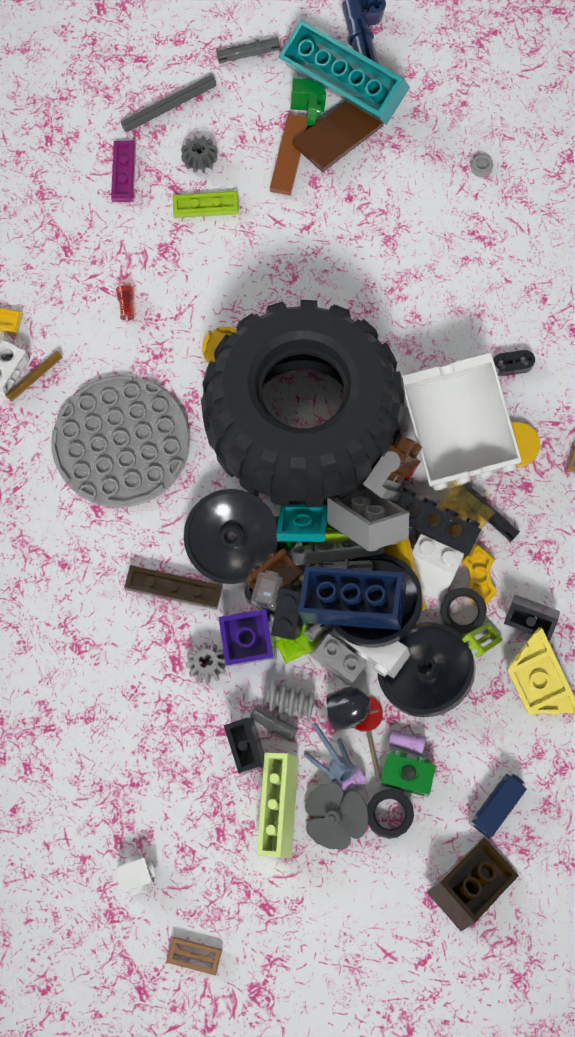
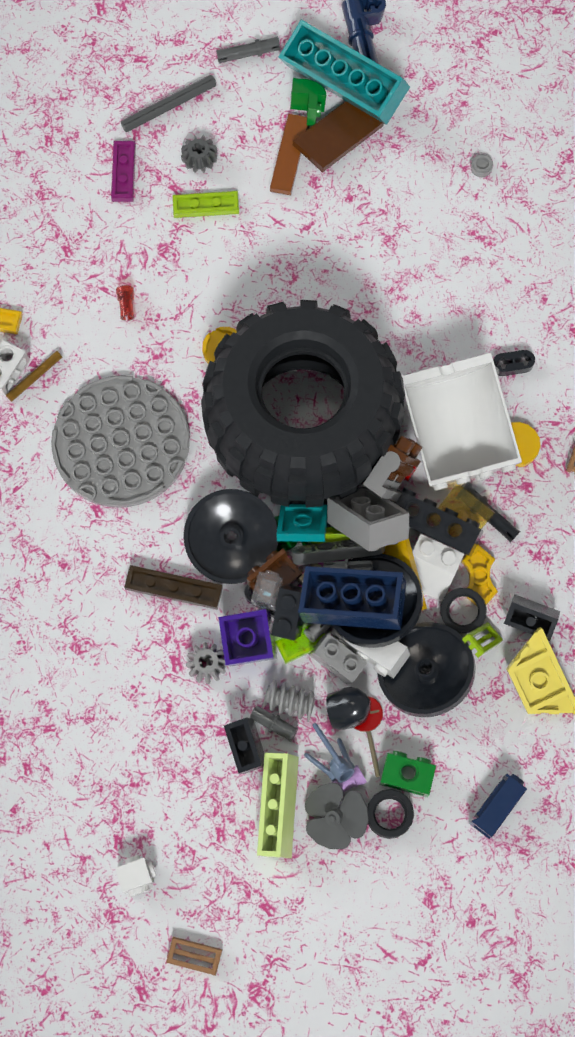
(408, 742): lavender pin -> none
(472, 884): dark brown slope -> none

